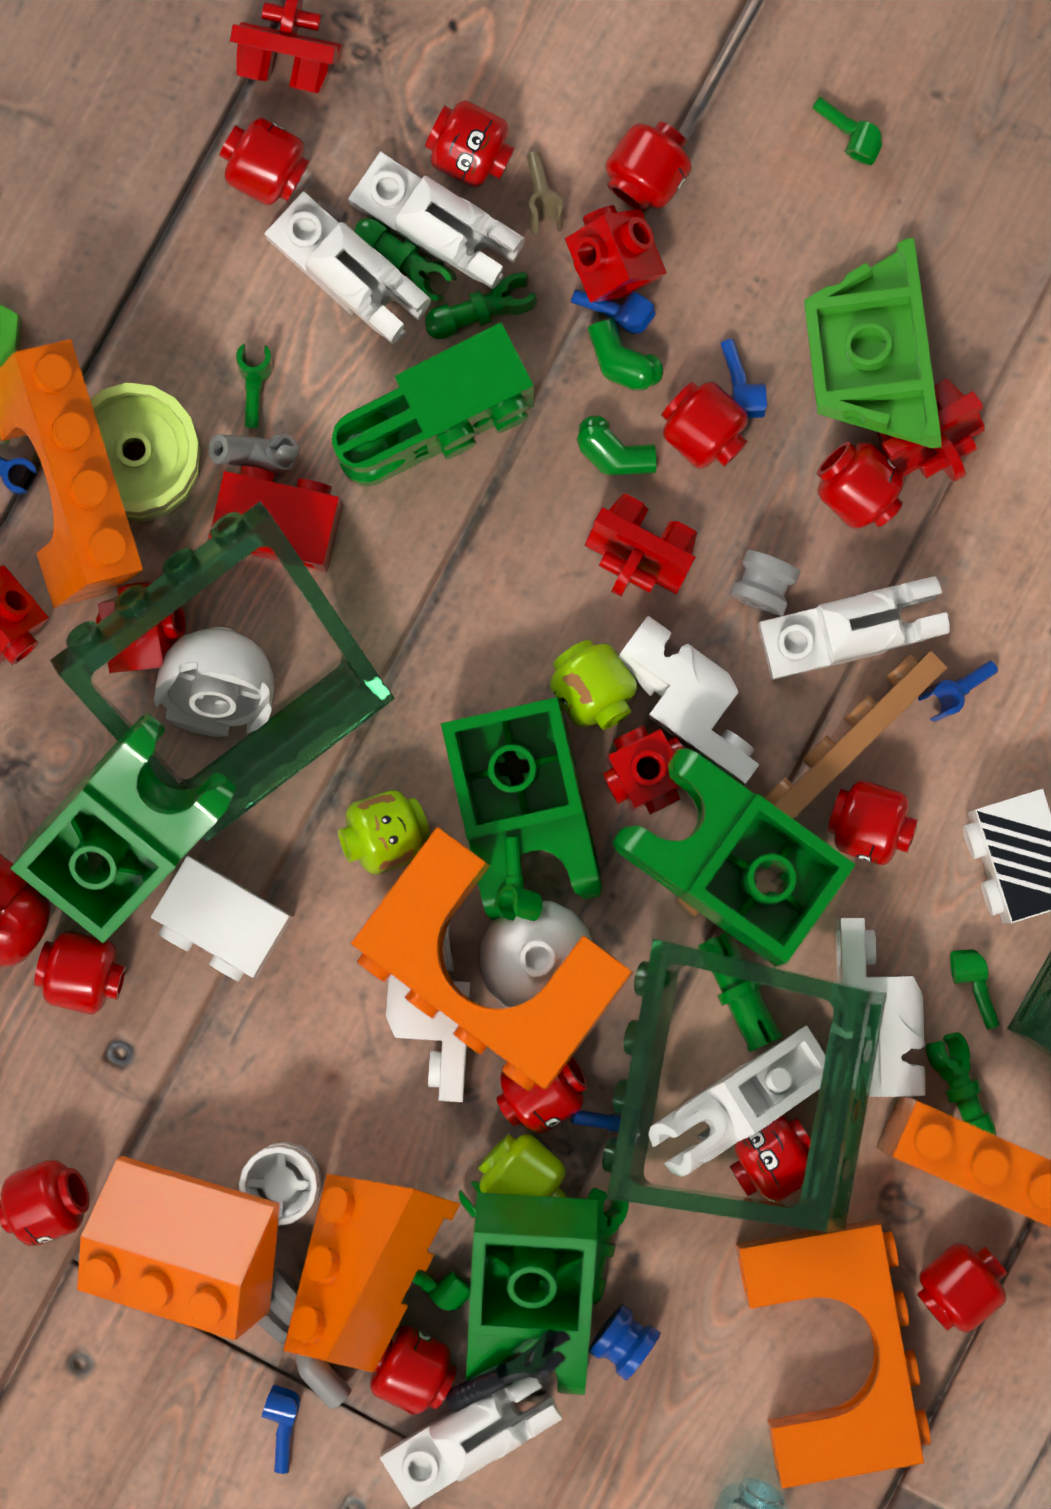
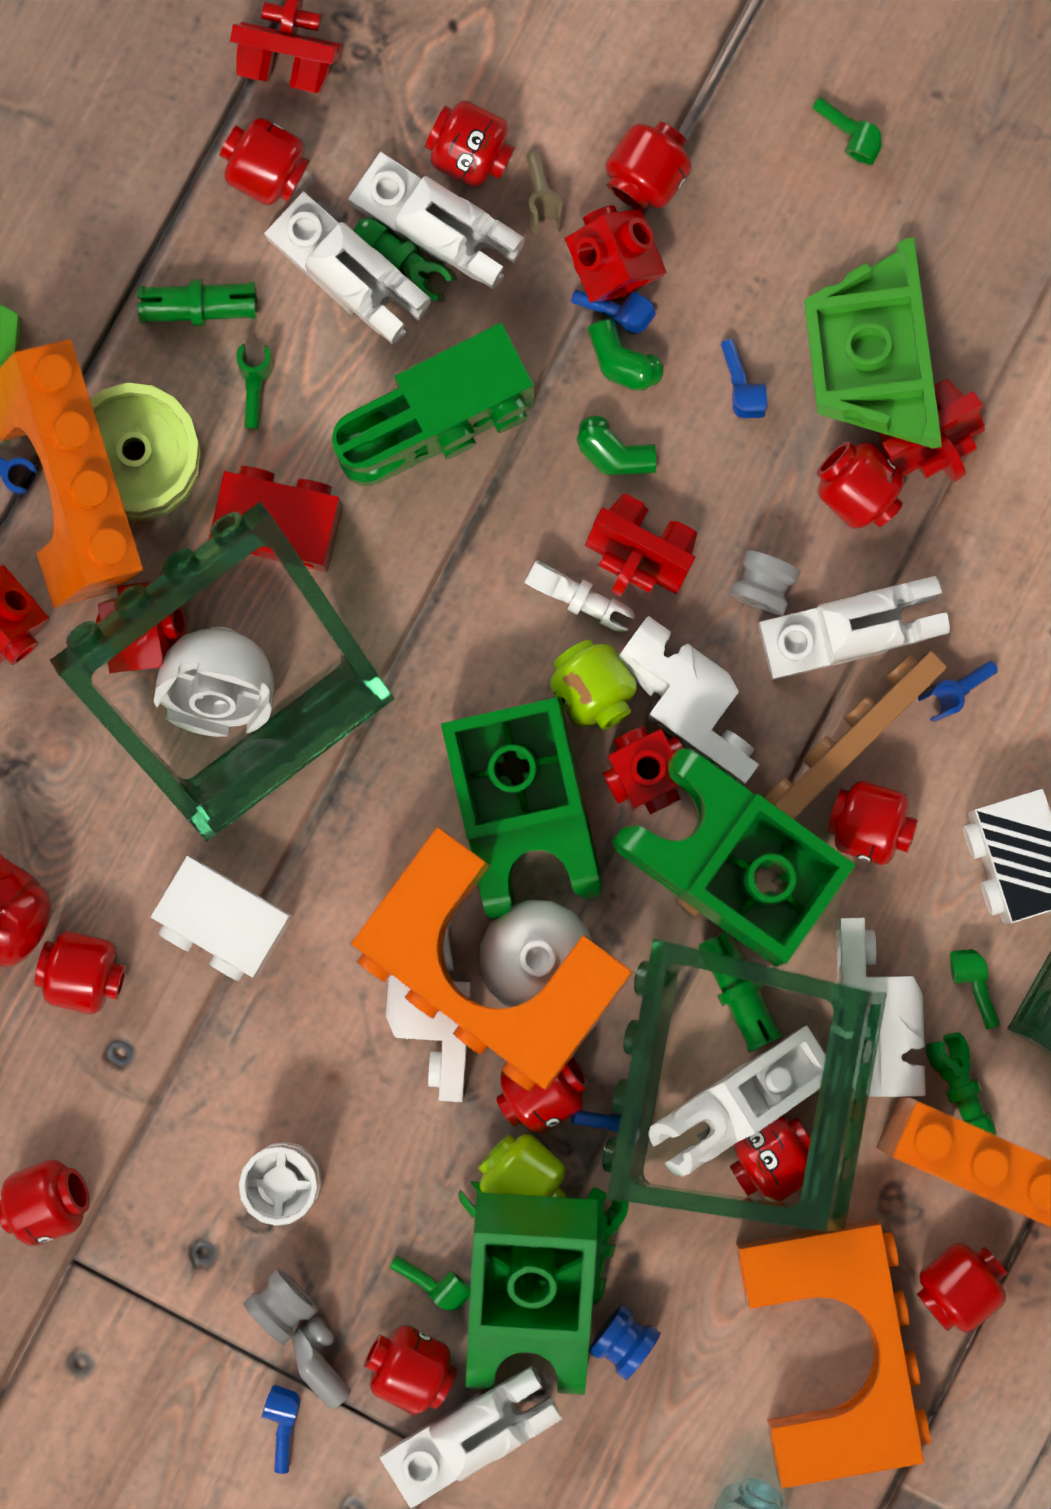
(119, 834): green brick -> none
(180, 1248): orange slope -> none
(197, 302): none -> green pin
(271, 455): light grey arm -> none
(359, 1267): orange wedge -> none
(383, 831): lime head -> none
(446, 320): green piece -> none
(512, 898): green hand -> none
(535, 1362): black piece -> none
(578, 596): none -> white piece
(705, 425): red head -> none

